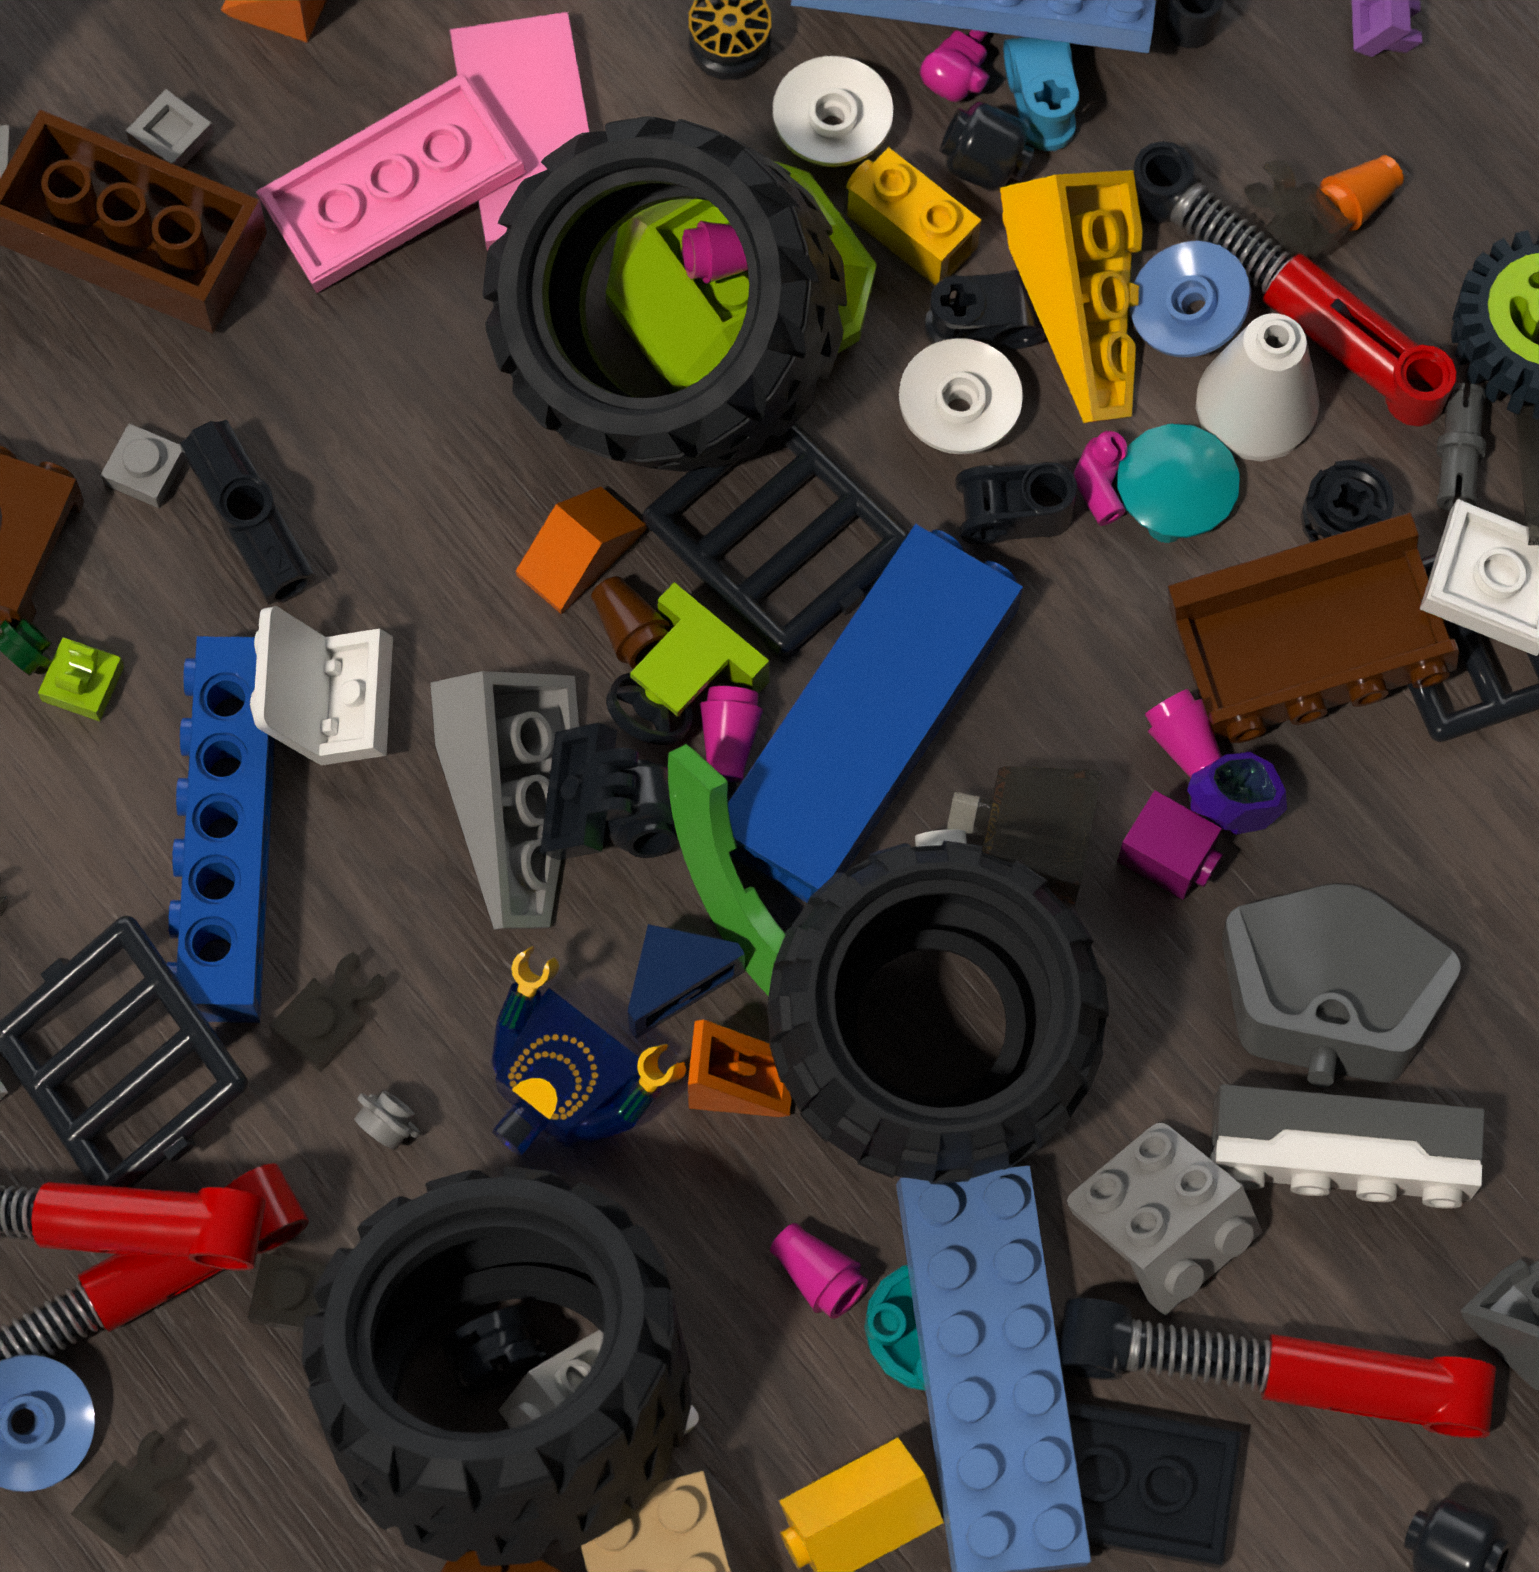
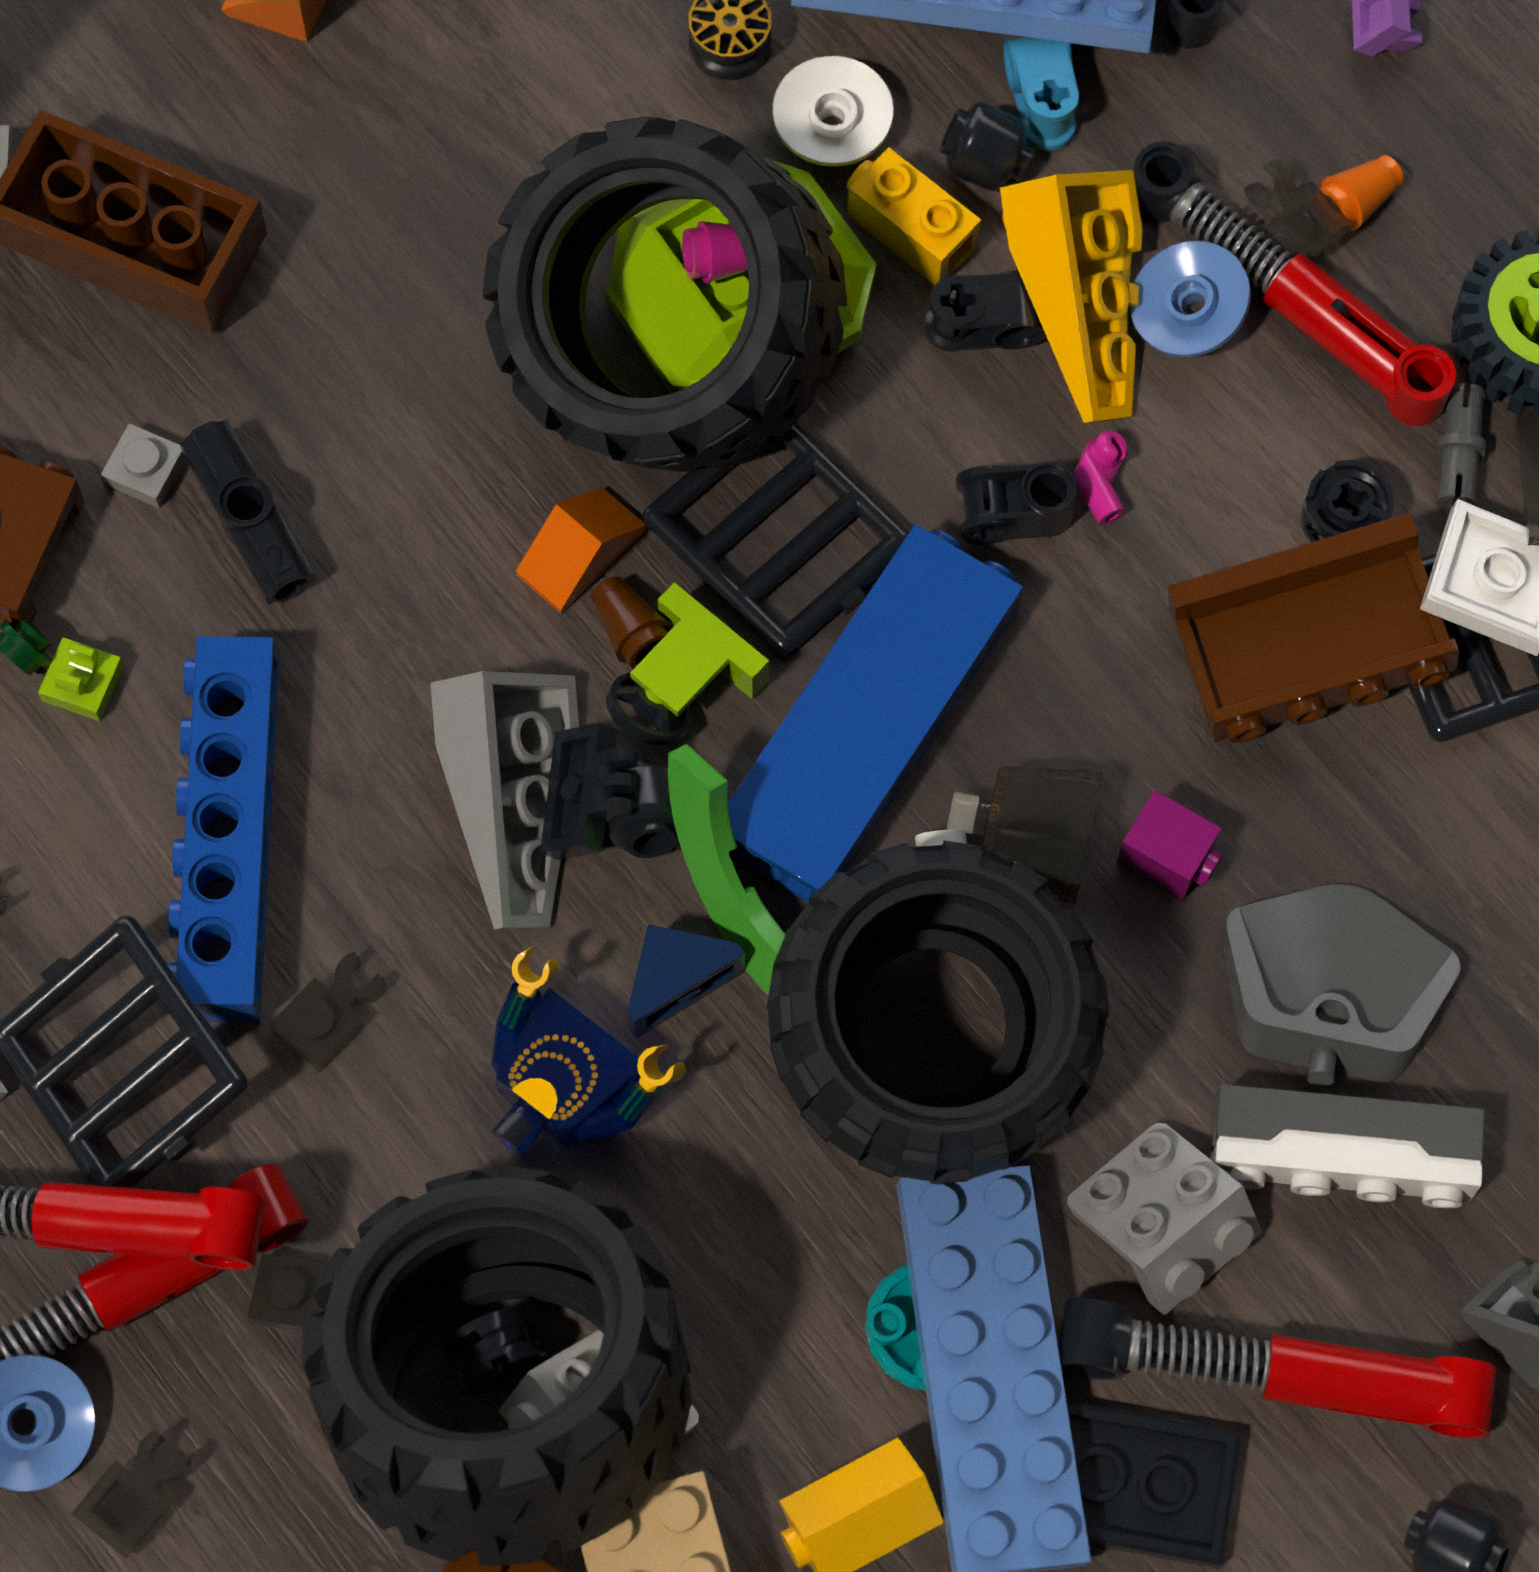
(170, 130): light grey plate -> none
(322, 691): white bracket -> none
(386, 1119): light grey plate -> none
(391, 182): bright pink tile -> none
(531, 88): bright pink tile -> none
(729, 728): dark pink cone -> none
(734, 1074): orange slope -> none
(821, 1273): dark pink cone -> none
(955, 66): dark pink piece -> none
(966, 372): white dish -> none
(1178, 481): teal dish -> none
(1184, 731): dark pink cone -> none
(1238, 793): dark purple rock -> none
(1260, 390): white cone -> none

